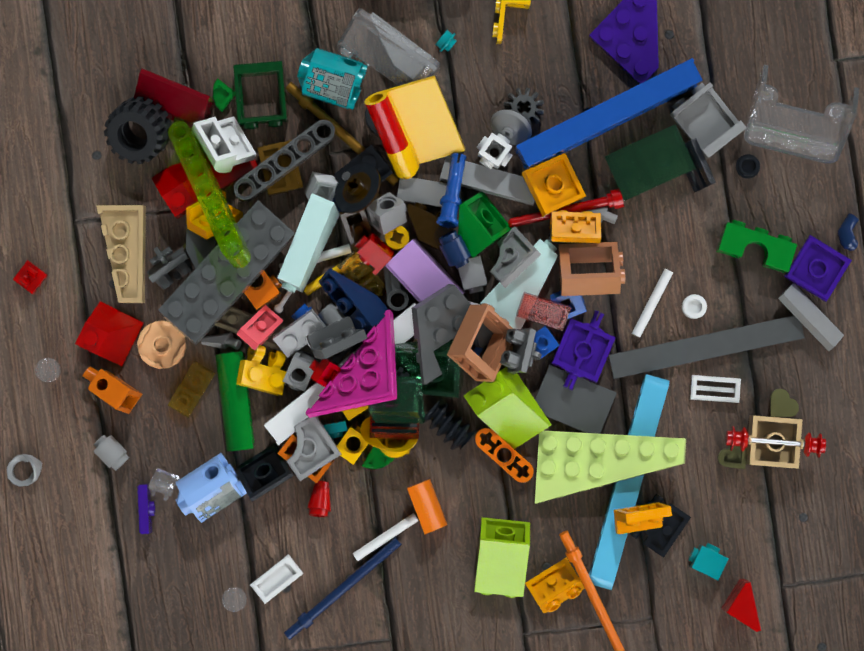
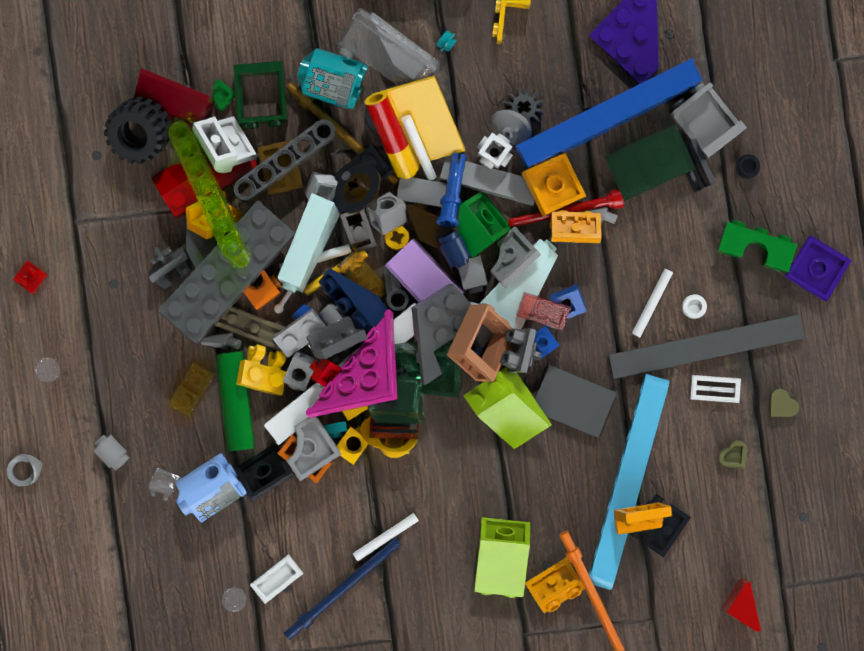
(109, 333): red slope -> none
(117, 394): orange torso -> none
(126, 246): tan wing -> none
(145, 508): dark purple plate -> none
(161, 345): light nougat tile -> none
(260, 327): coral slope -> none
(319, 502): red cone -> none
(374, 252): red brick -> none
(376, 459): green tile -> none
(418, 146): none -> white bar
(427, 506): orange brick -> none
(449, 425): black piece -> none
(513, 472): orange beam -> none
(583, 350): dark purple plate -> none
(590, 282): nougat window -> none
(590, 460): yellowish green wing -> none
(708, 560): teal brick -> none
(774, 441): tan brick -> none
(798, 130): clear windscreen -> none
(811, 317): light grey tile -> none
(846, 233): dark blue arm -> none

